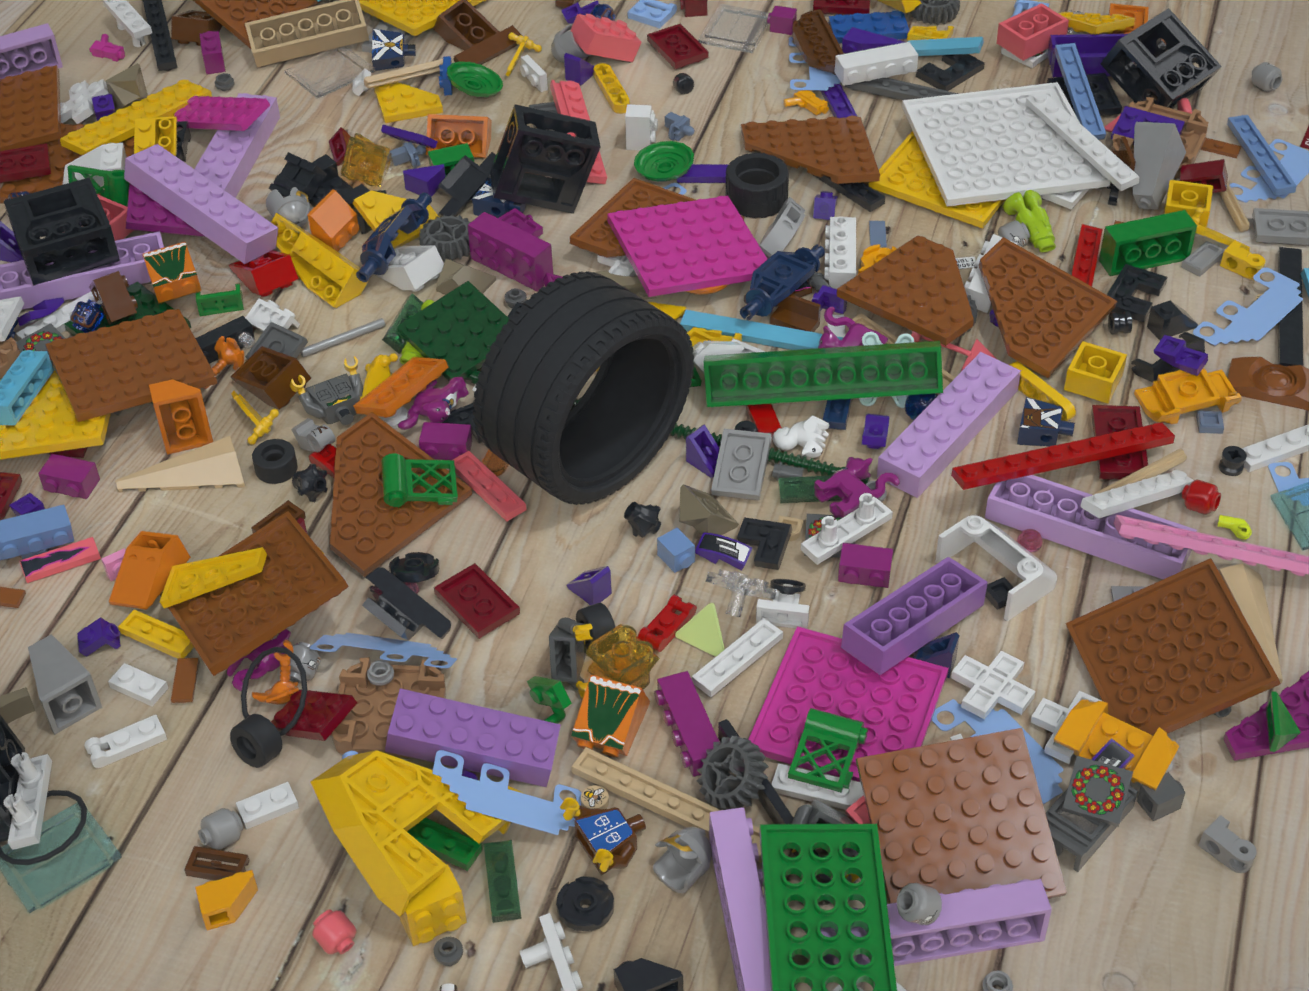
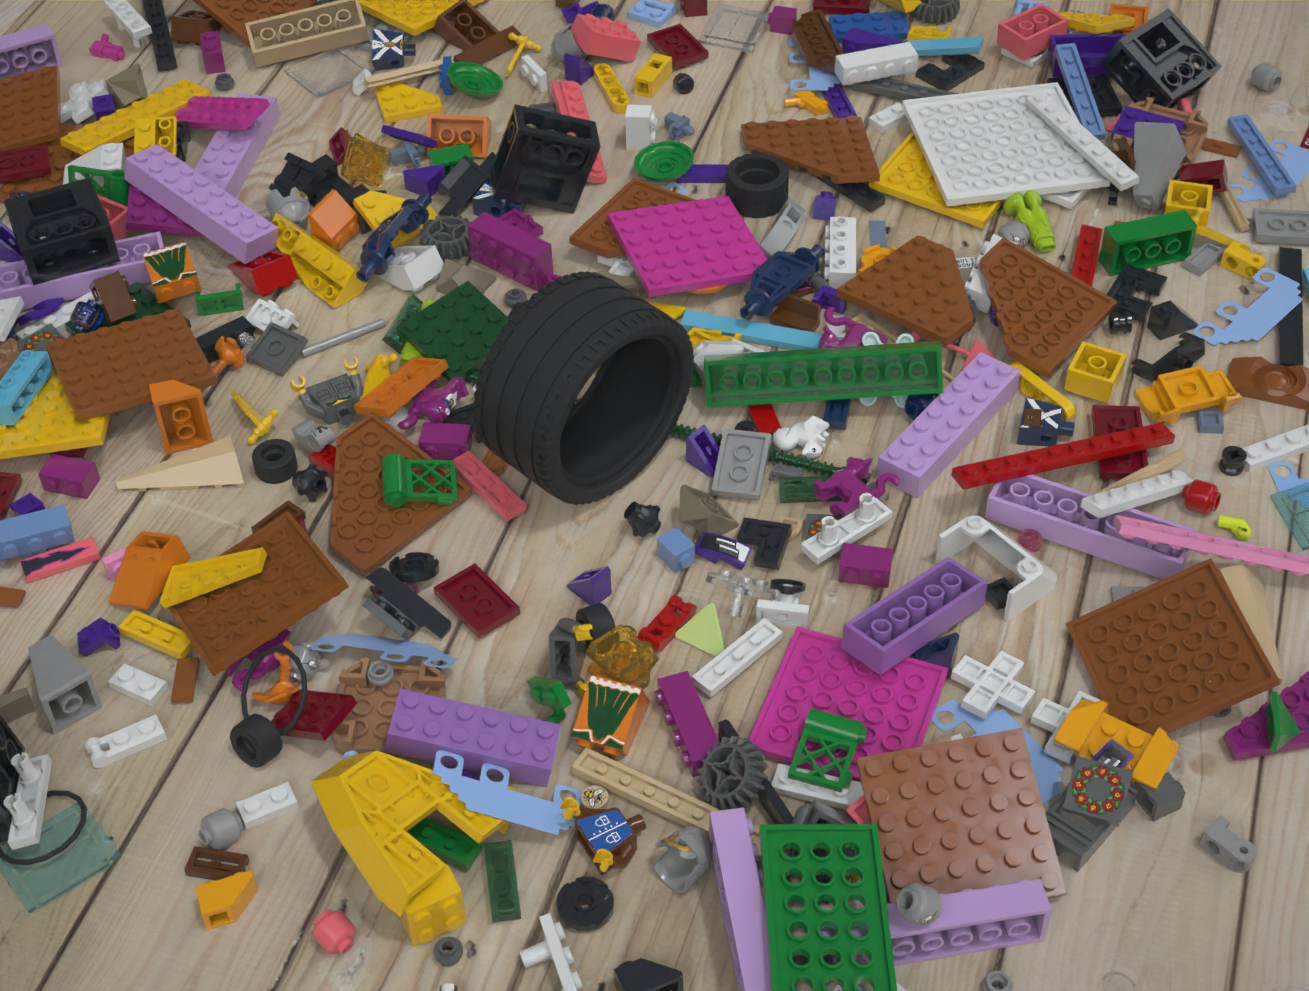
(269, 376): reddish brown slope -> none
(653, 75): none -> yellow brick
(875, 431): dark purple bracket -> none
(888, 118): none -> white plate
(1178, 355): dark purple slope -> none

